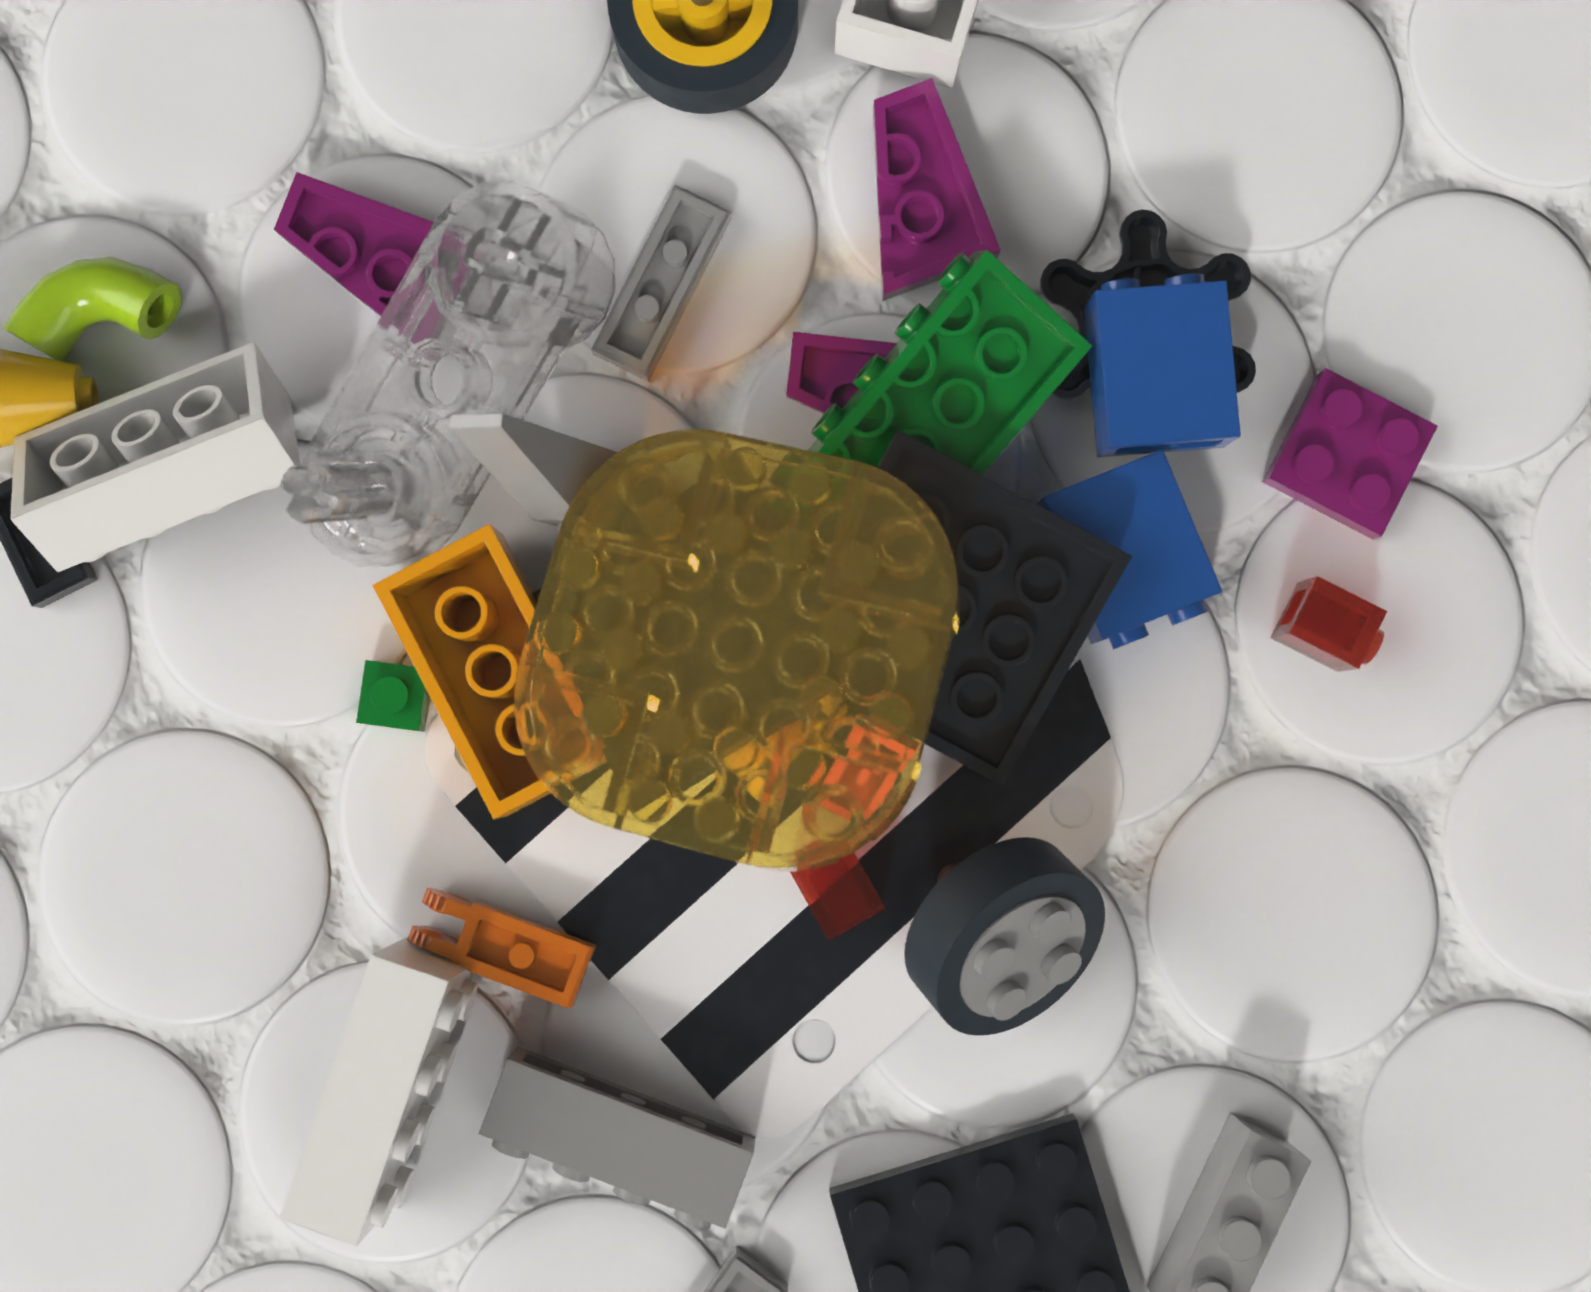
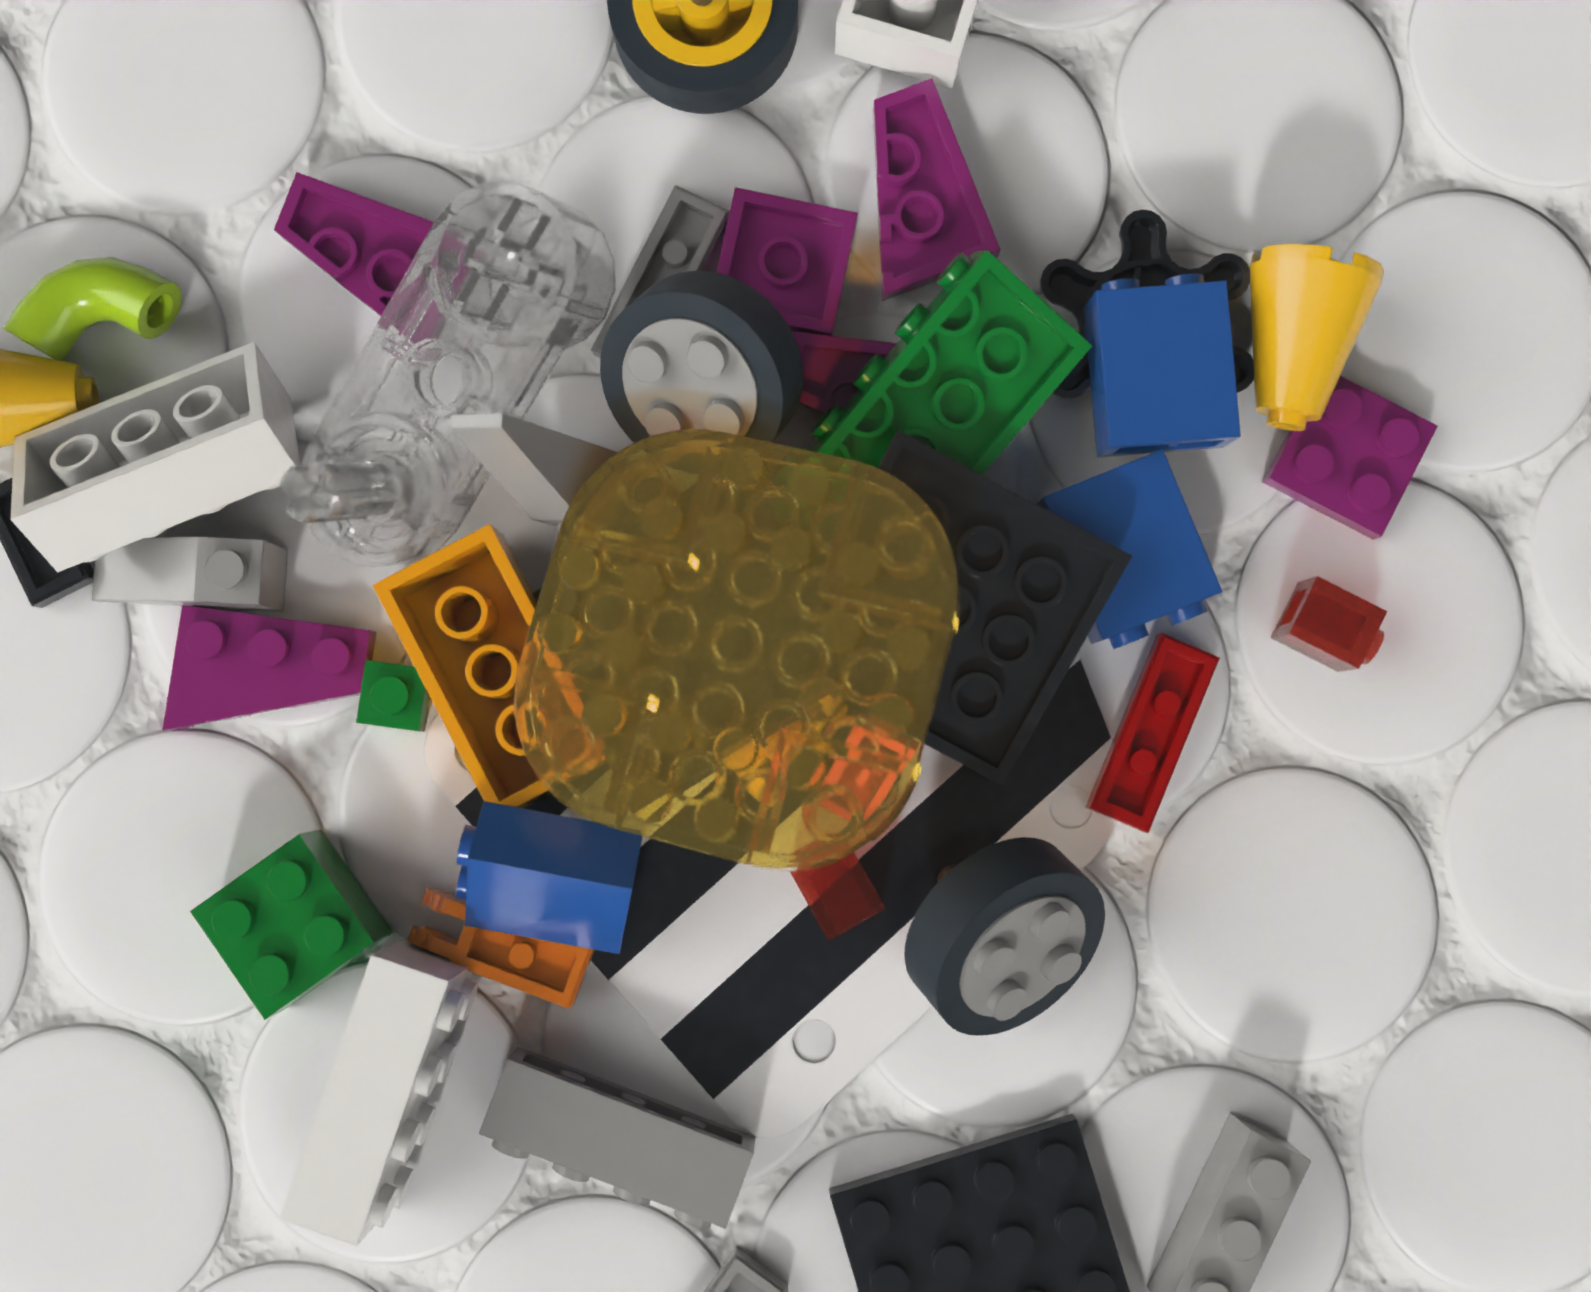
(194, 573): none -> light grey slope
(258, 664): none -> magenta wing
(291, 922): none -> green brick
(547, 877): none -> blue brick
(701, 357): none -> wheel
(790, 255): none -> magenta plate
(1152, 732): none -> red tile
(1305, 327): none -> yellow cone

